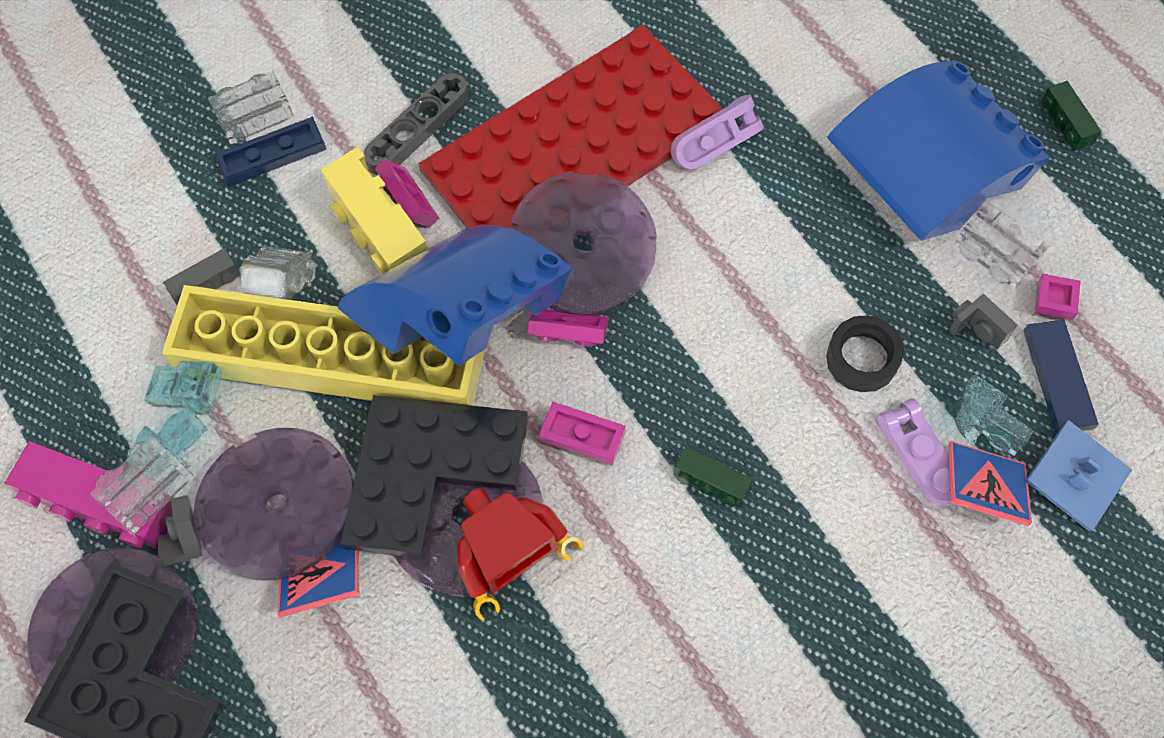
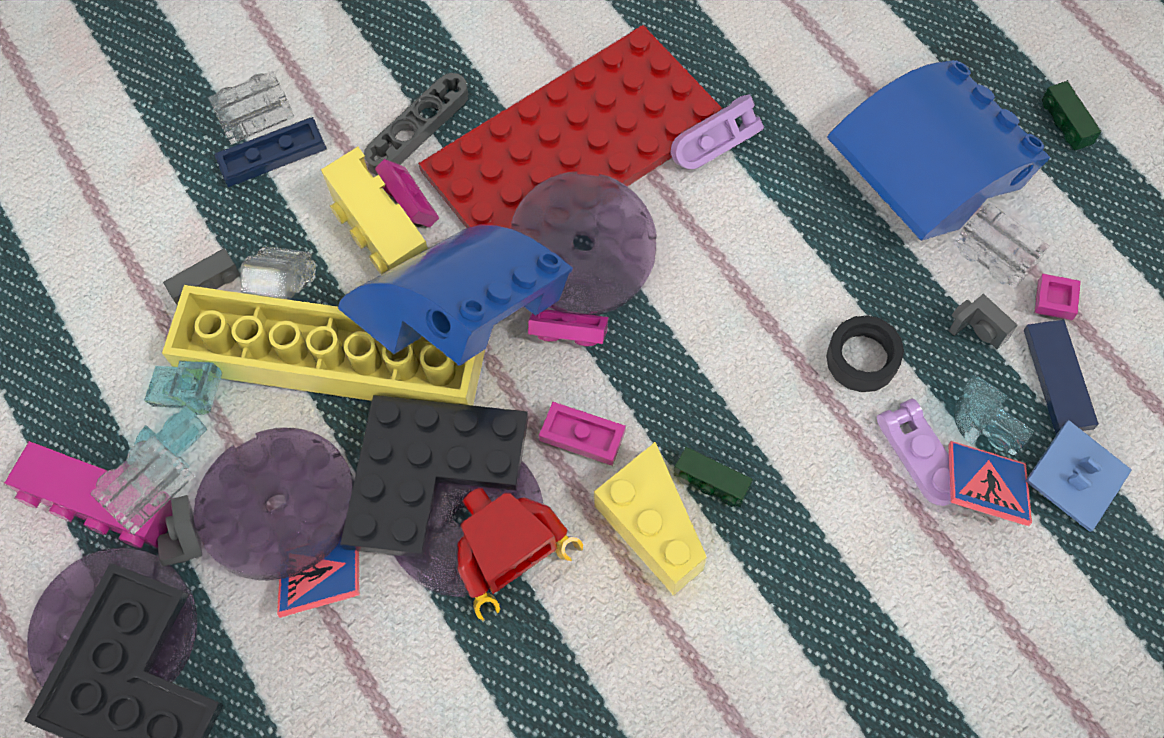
(652, 519): none -> light yellow wedge

